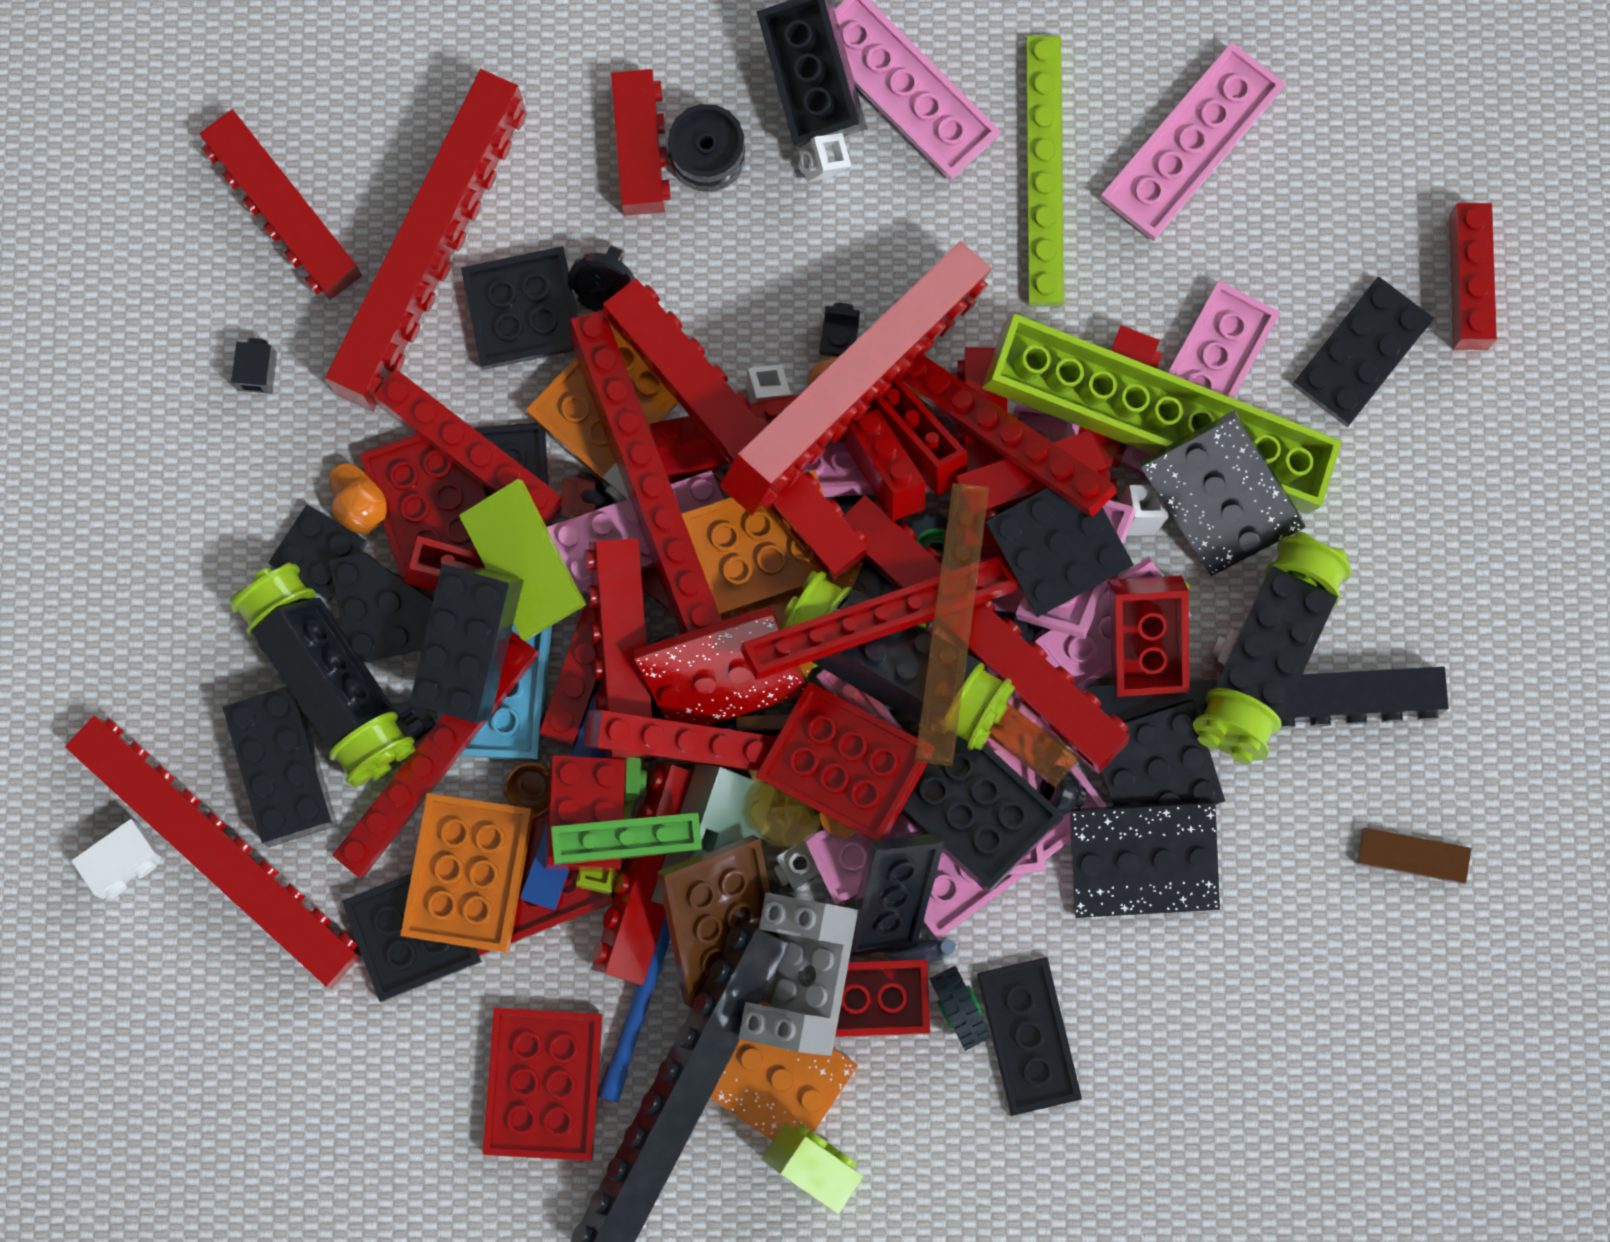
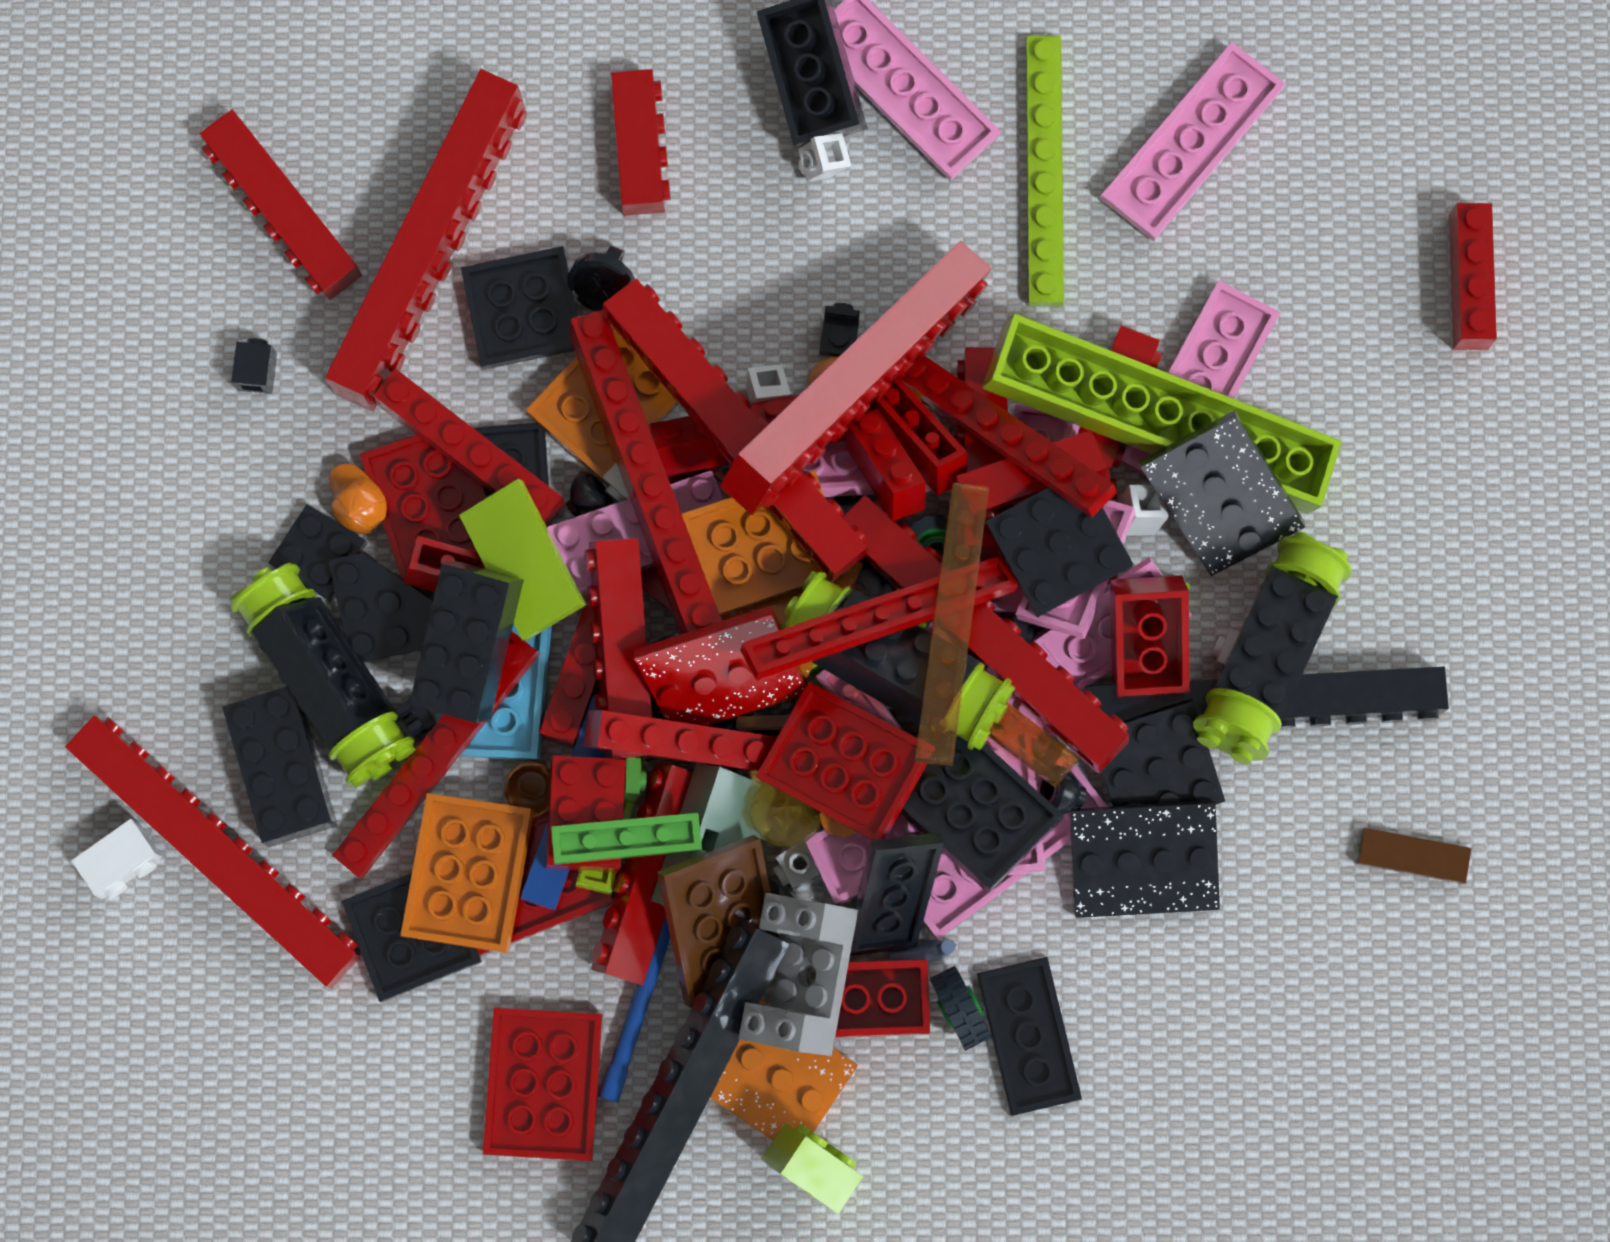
(571, 496): clear red tile -> none
(701, 128): black wheel -> none
(1362, 351): black plate -> none

